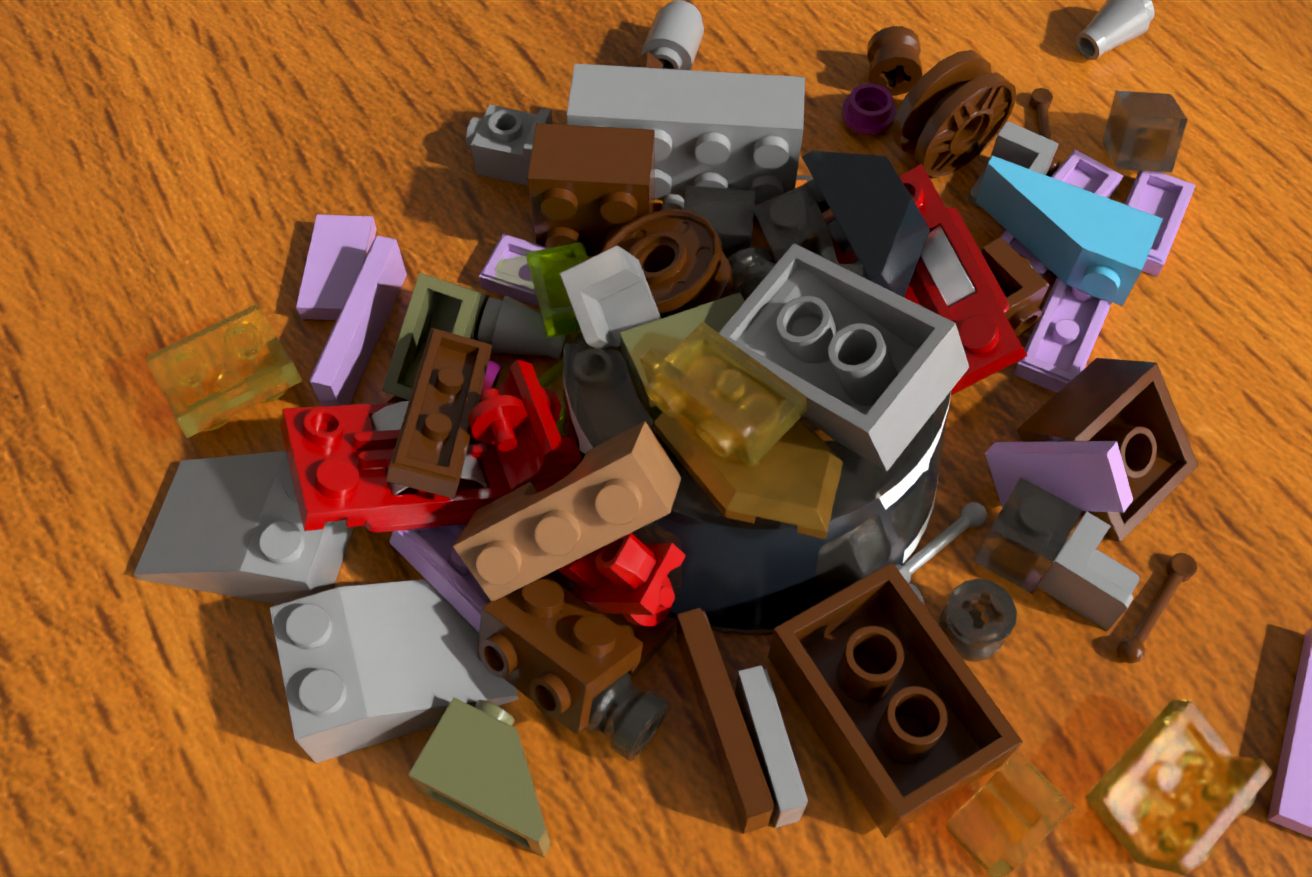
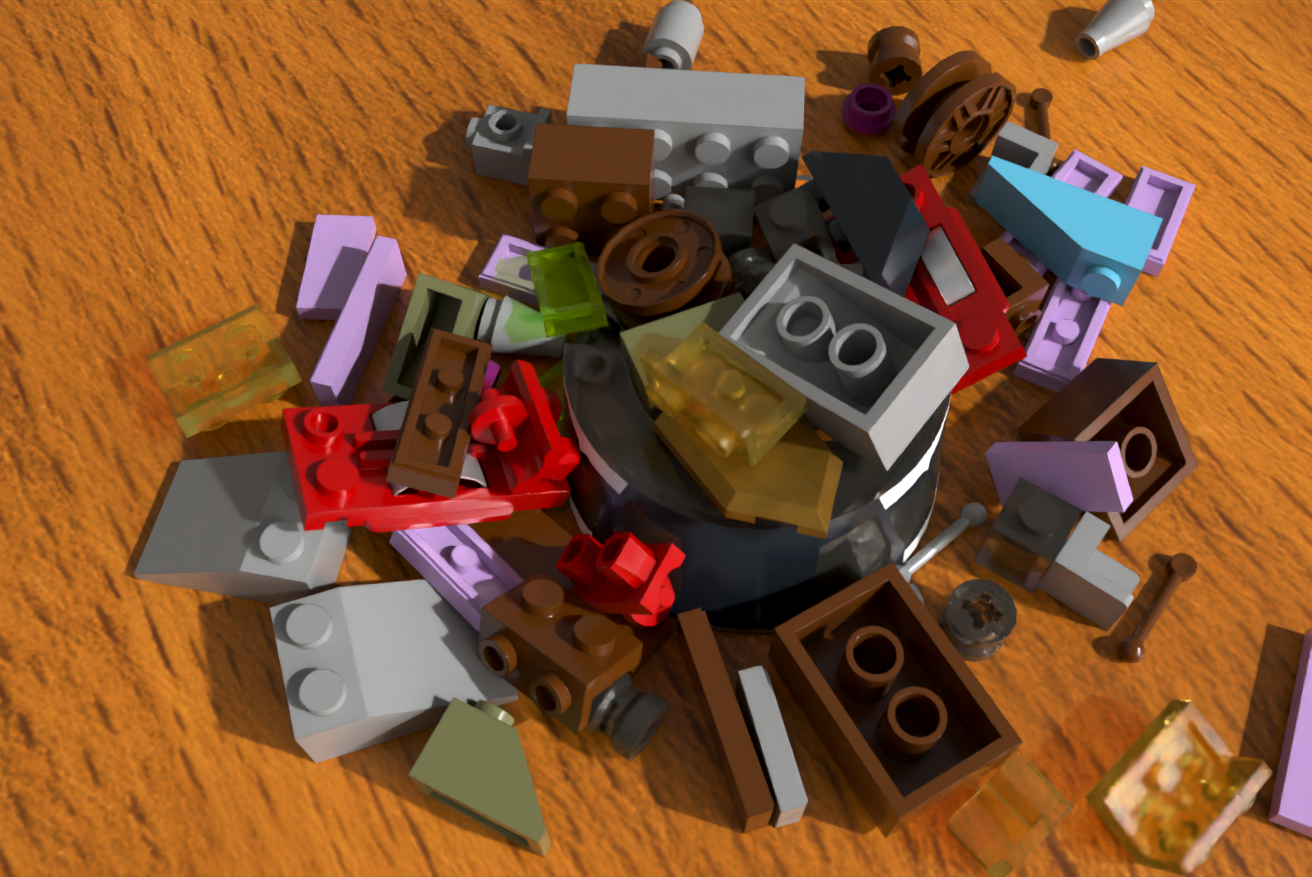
(601, 500): medium nougat arch -> none
(609, 297): light grey panel -> none
(1144, 131): clear smoke brick -> none

